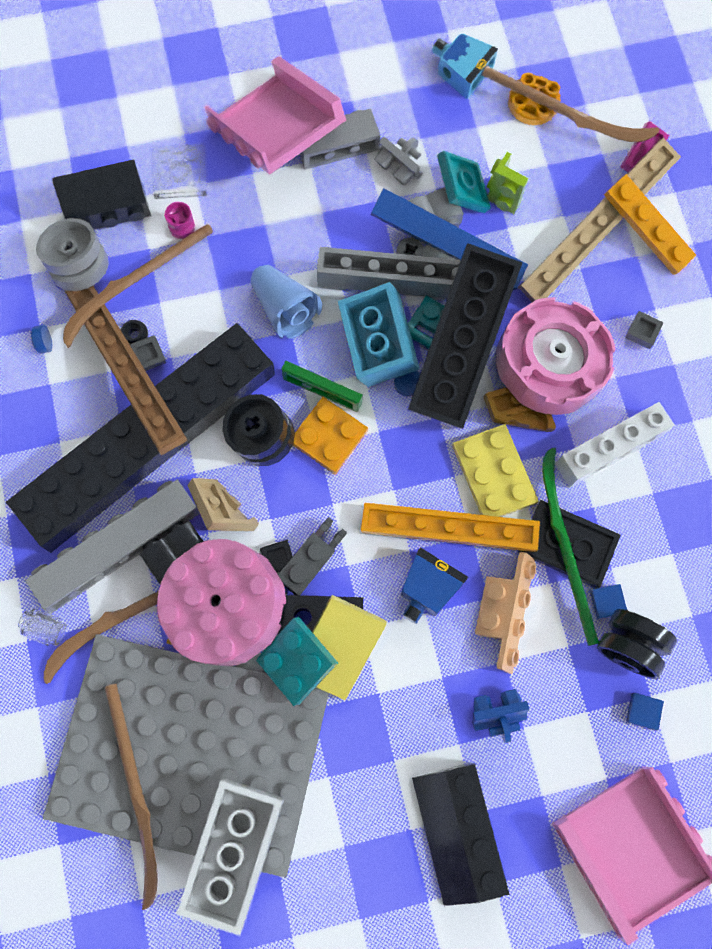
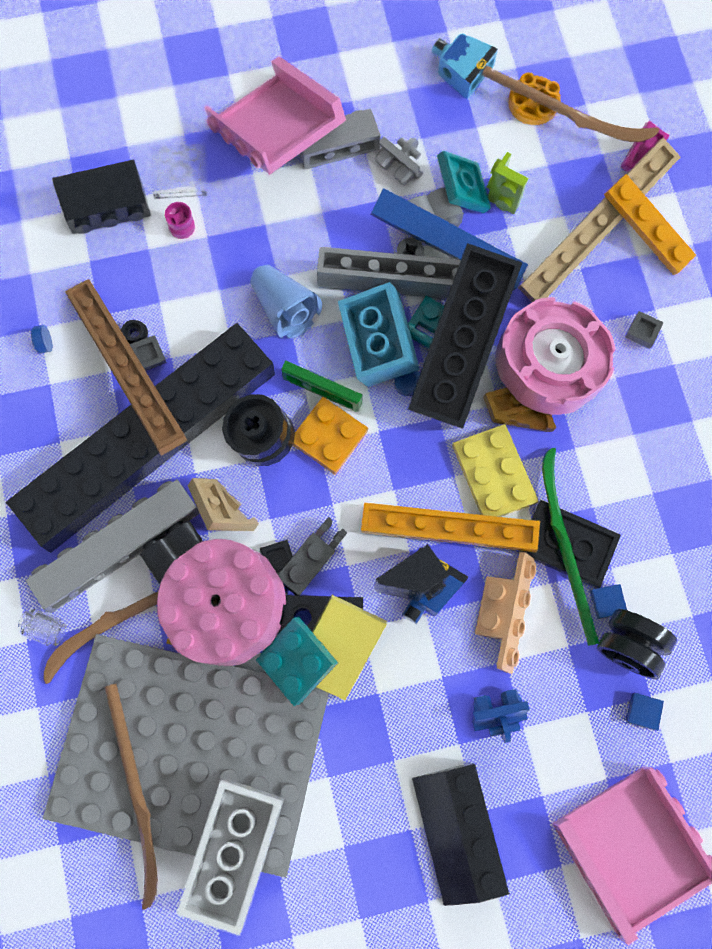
(72, 254): light grey wheel -> none
(117, 286): medium nougat piece -> none
(414, 577): none -> black slope
(614, 444): white brick -> none

